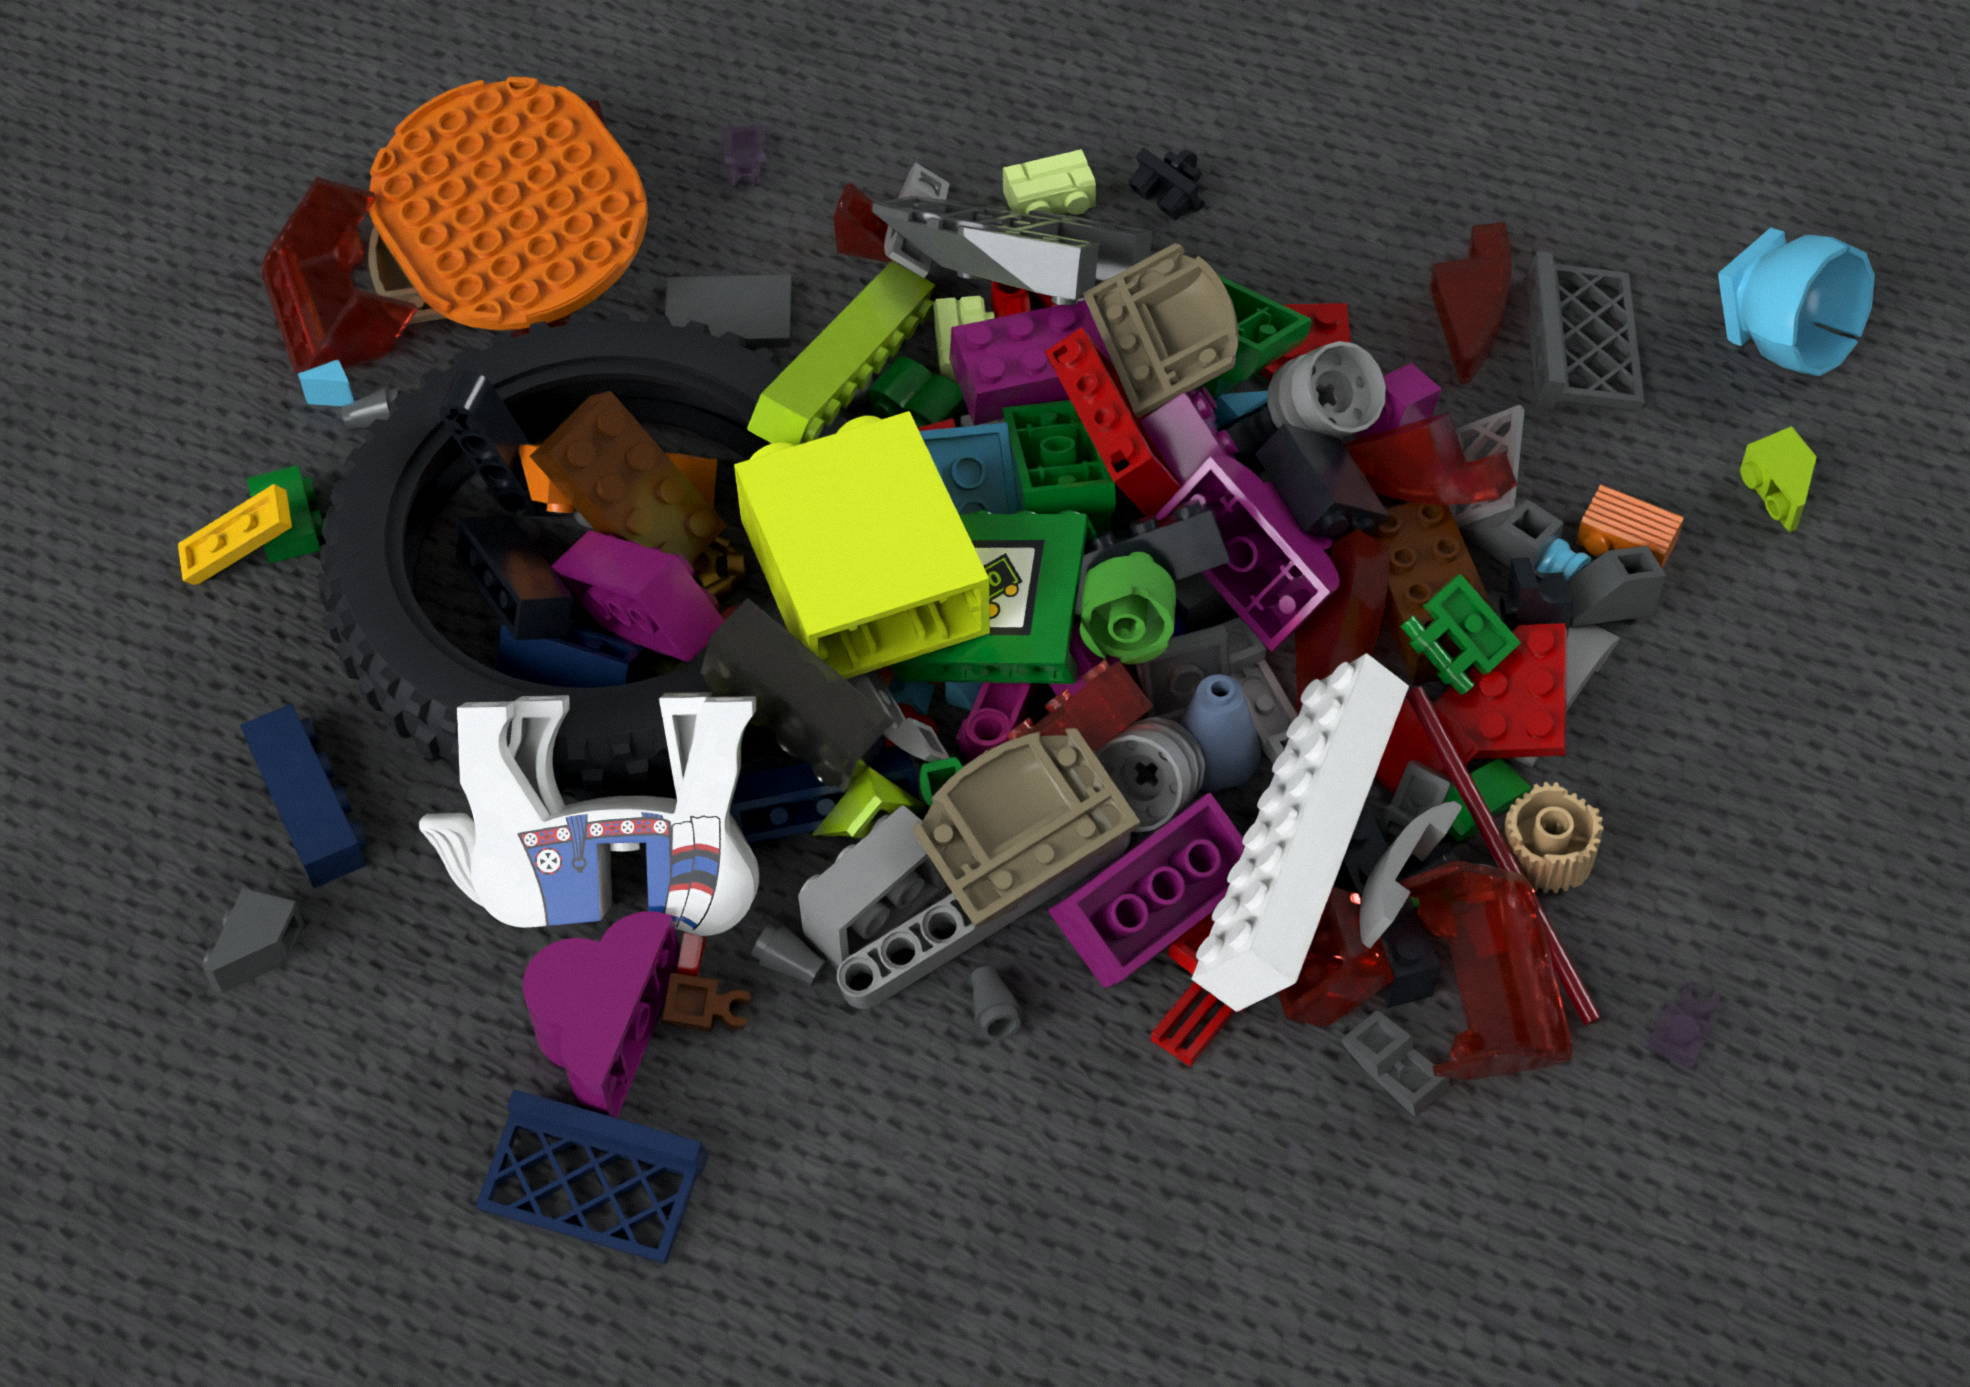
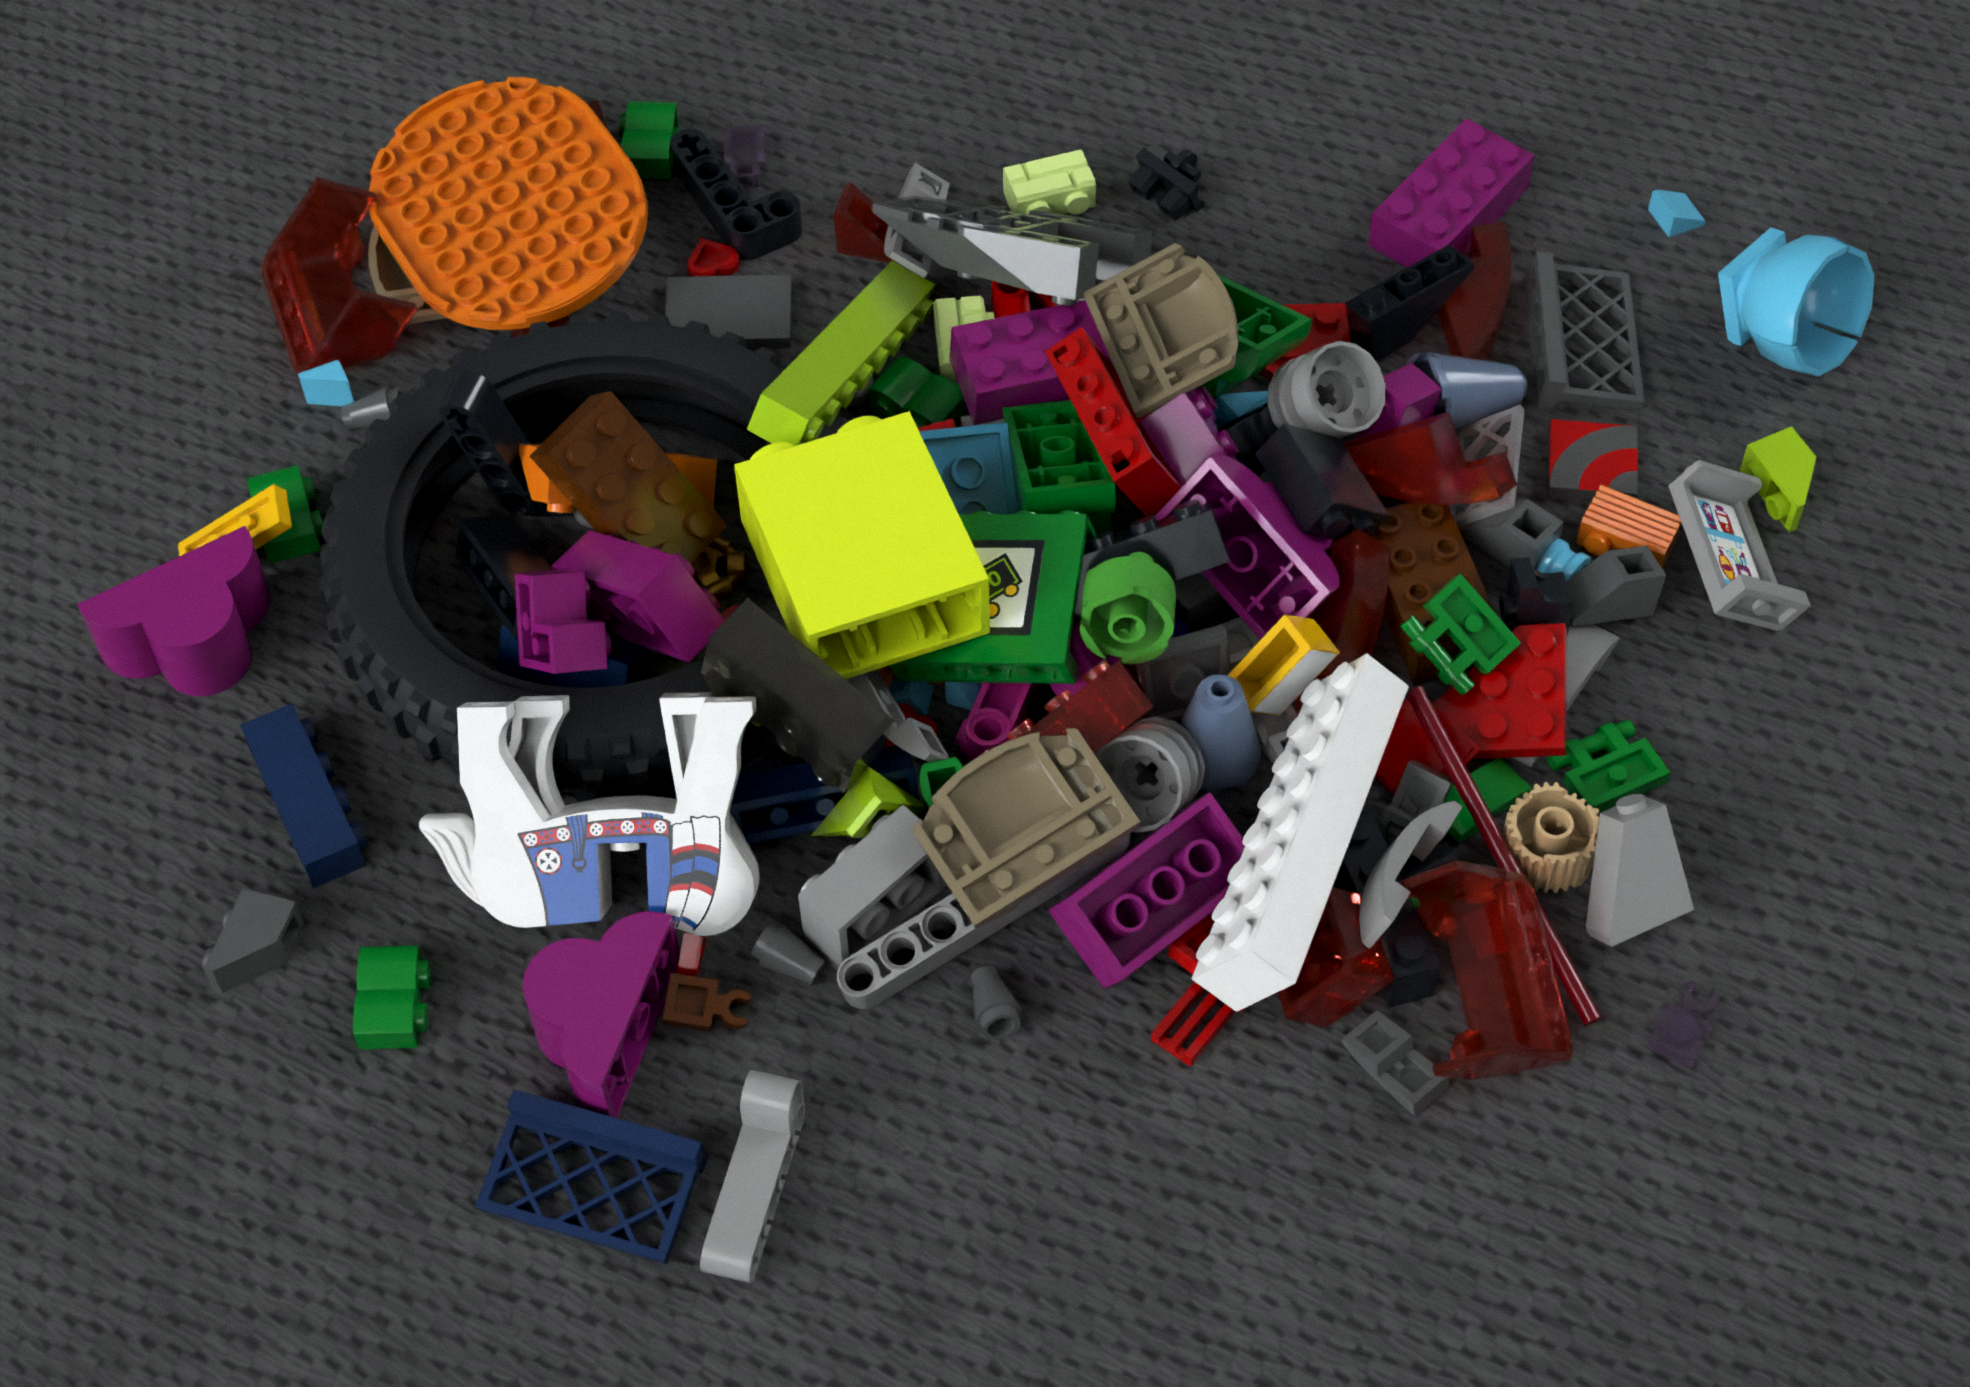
(185, 617): none -> magenta brick
(390, 997): none -> green brick
(555, 625): none -> magenta brick
(648, 135): none -> green brick
(712, 259): none -> red tile
(744, 224): none -> black beam
(770, 1114): none -> light grey beam
(1283, 664): none -> yellow brick
(1403, 304): none -> black slope
(1458, 186): none -> magenta brick
(1471, 386): none -> sand blue cone
(1591, 455): none -> tile
(1621, 773): none -> green plate
(1635, 872): none -> light grey slope
(1674, 212): none -> medium azure slope
(1729, 548): none -> light grey panel

